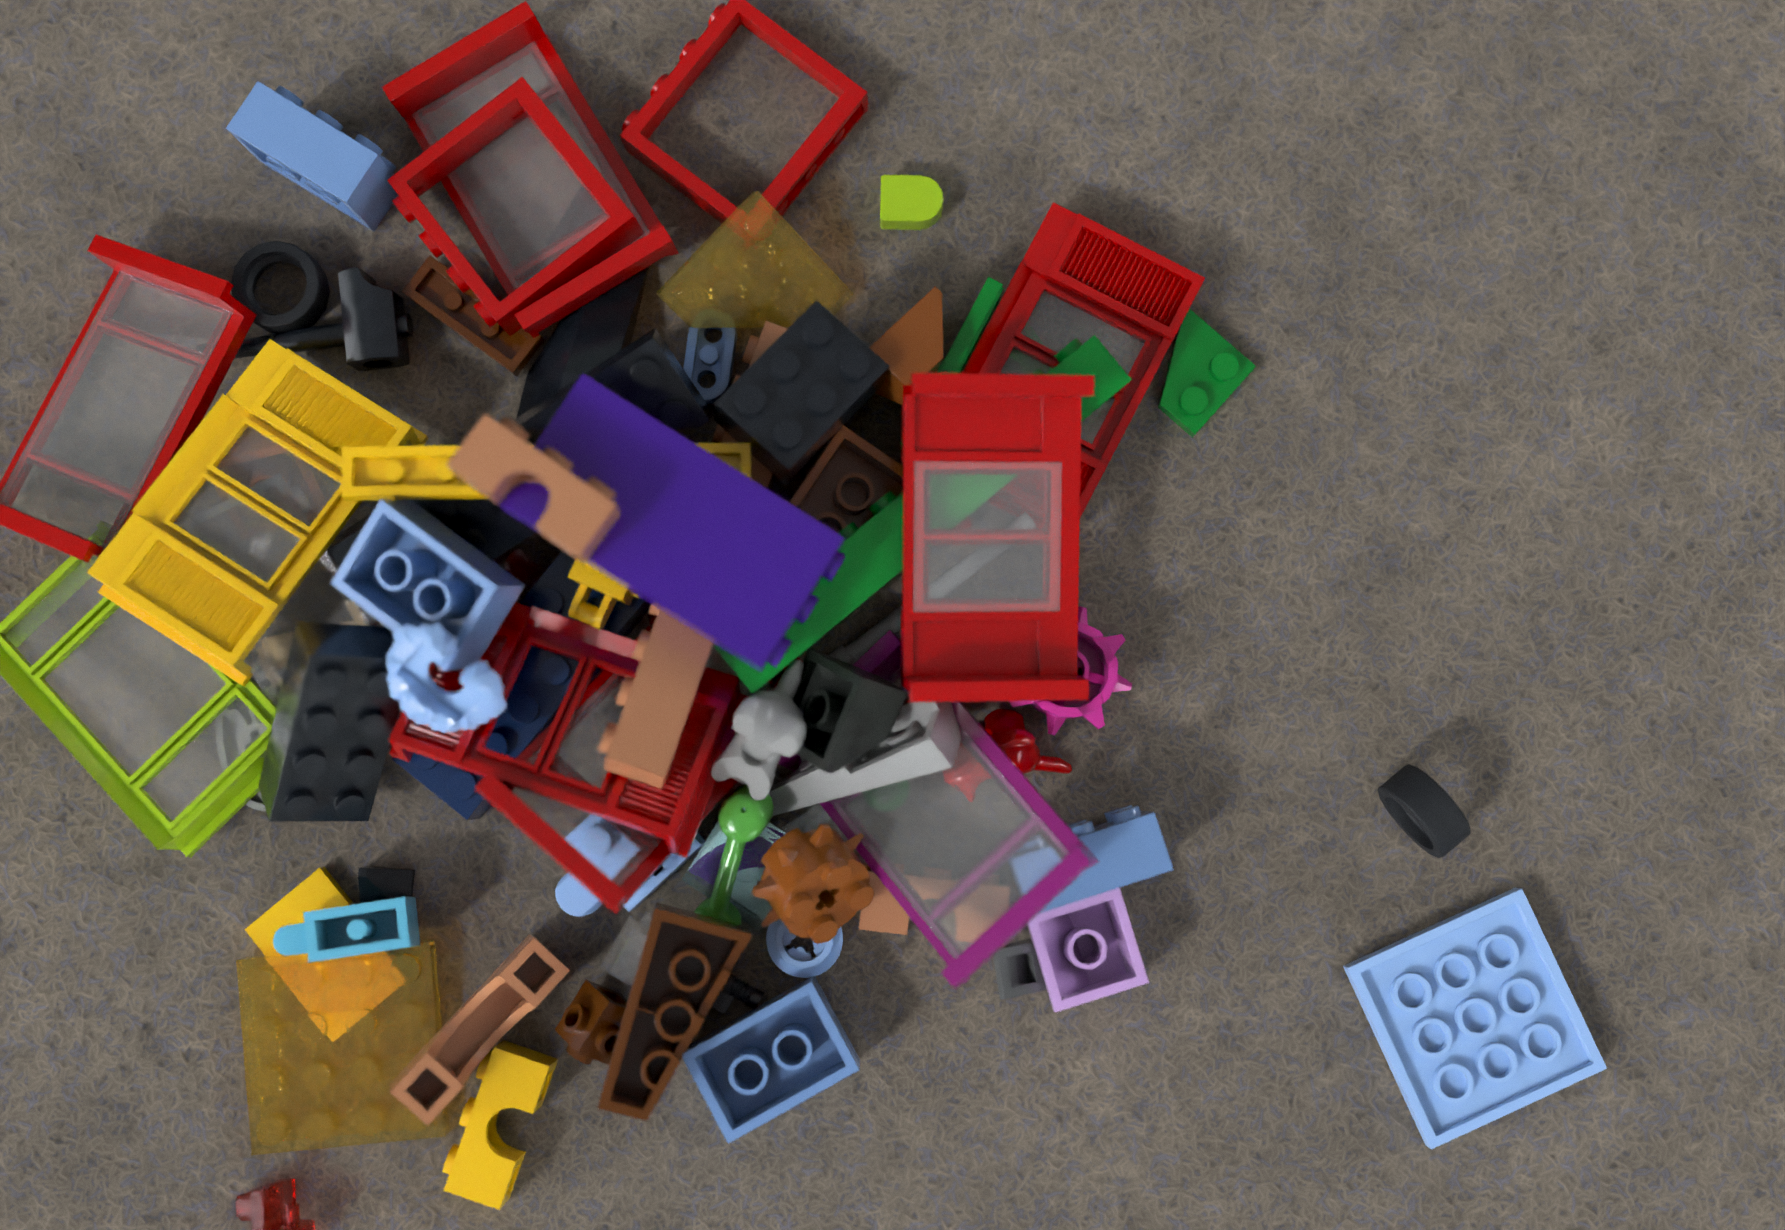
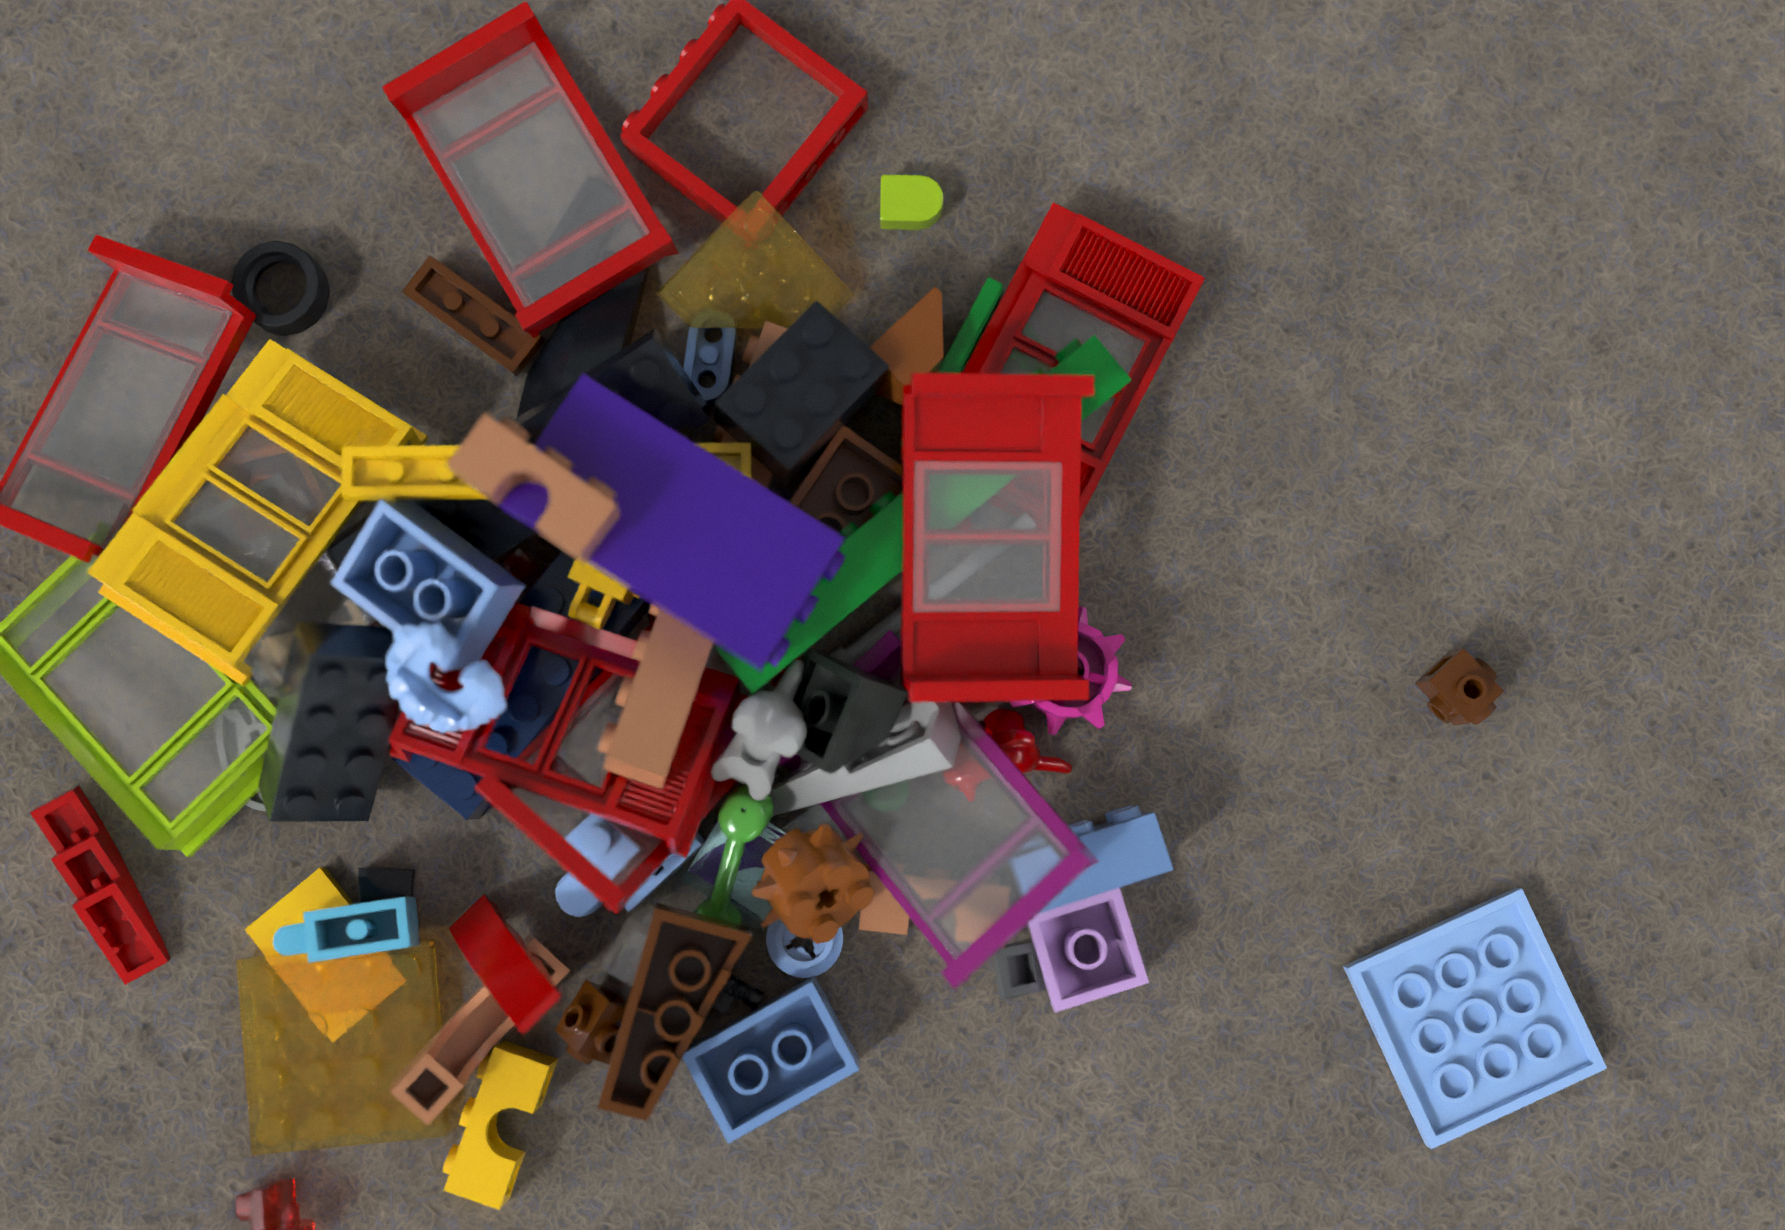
(102, 884): none -> red slope
(315, 153): medium blue brick -> none
(371, 328): black piece -> none
(467, 140): red window -> none
(504, 964): none -> red slope
(1200, 374): green wing -> none
(1424, 811): black tyre -> none
(1460, 688): none -> reddish brown brick

